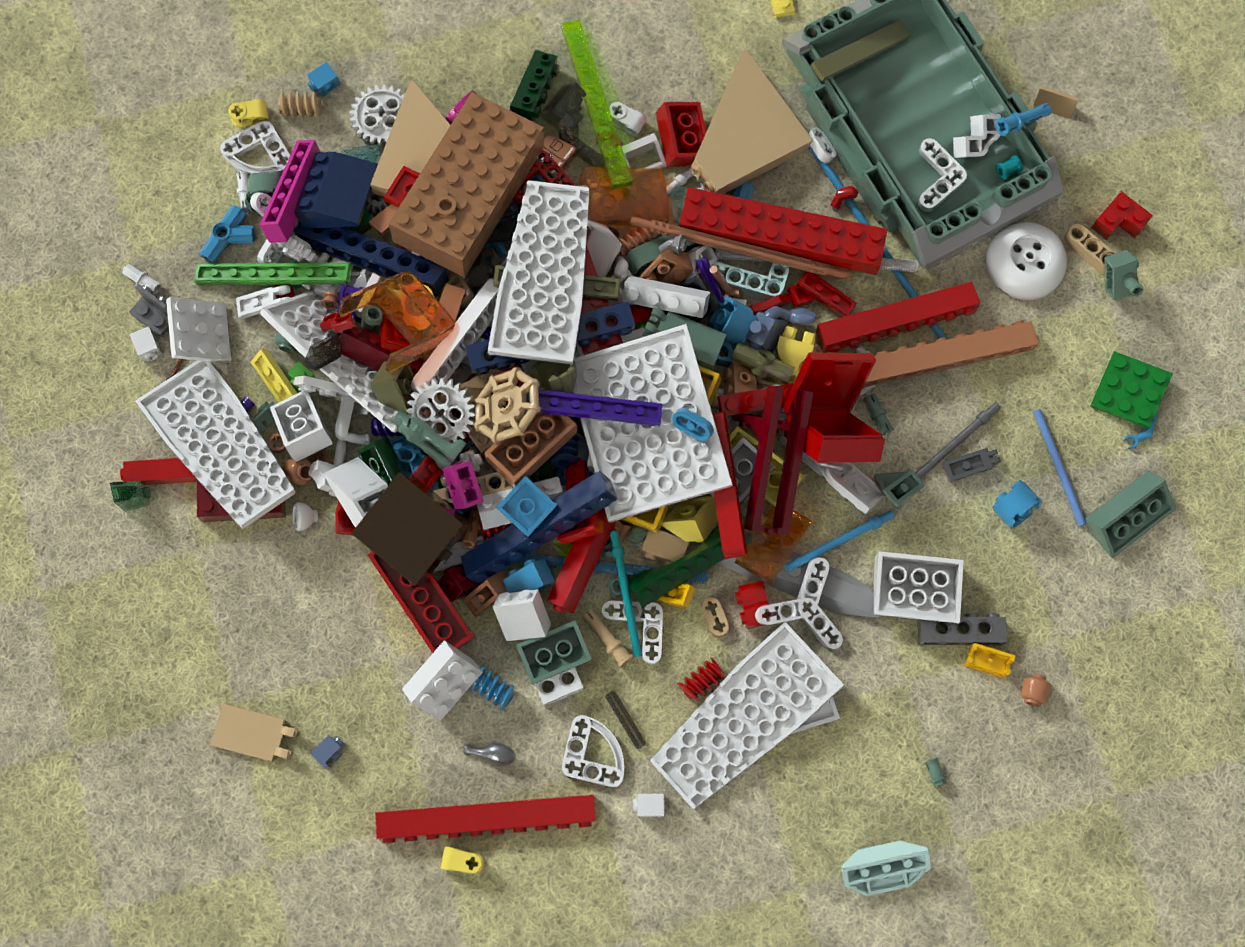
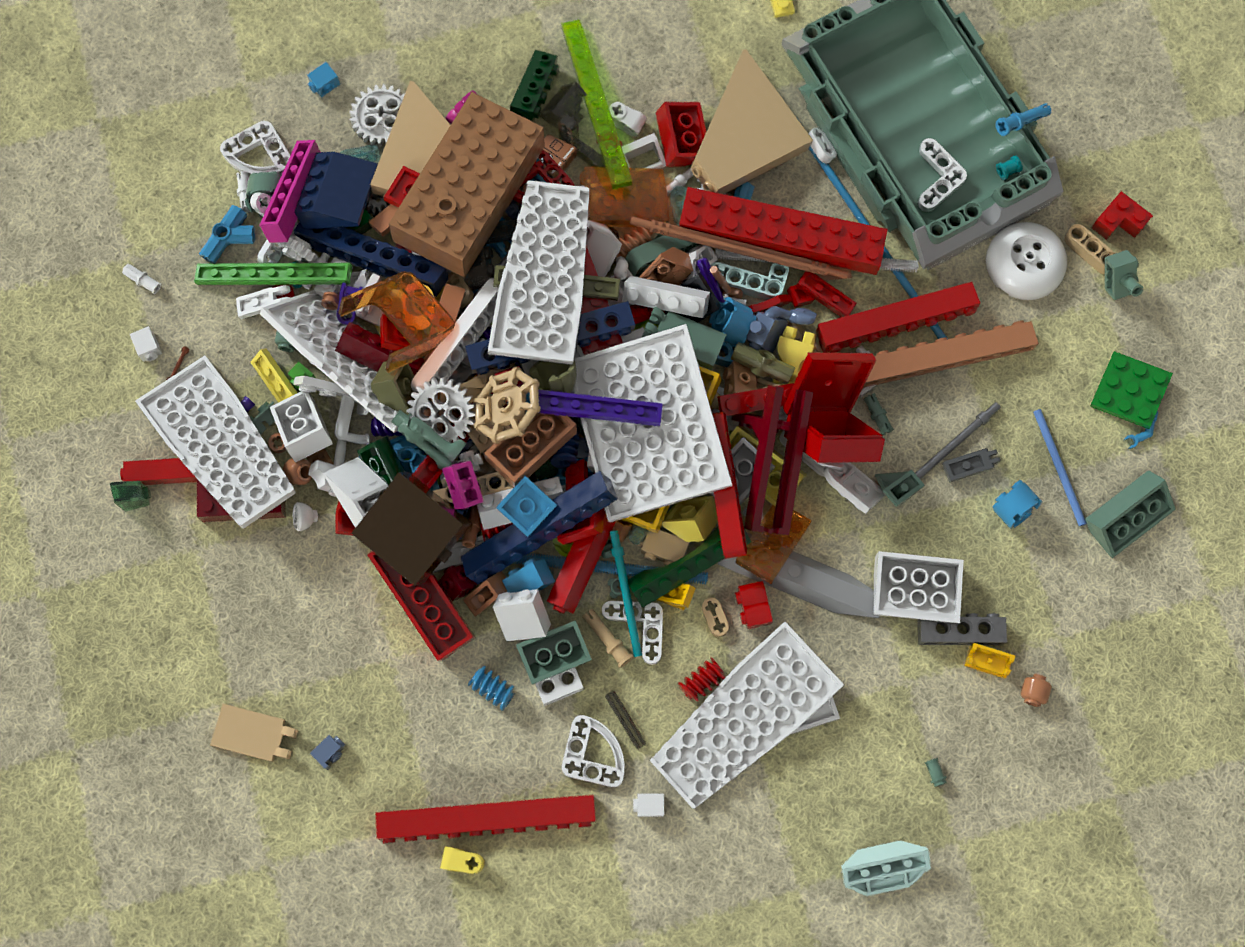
(151, 310): flat silver bracket -> none
(198, 330): white plate -> none
(250, 112): light yellow piece -> none
(300, 104): tan piece -> none
(324, 352): clear smoke slope -> none
(338, 323): red tile -> none
(371, 318): sand green cone -> none
(442, 680): white brick -> none
(494, 753): flat silver piece -> none
(677, 244): light grey plate -> none
(694, 424): dark azure plate -> none
(797, 605): white piece -> none
(843, 194): red arm -> none
(860, 51): olive tile -> none
(873, 523): dark azure bar -> none
(982, 136): white brick -> none
(1060, 103): tan slope -> none

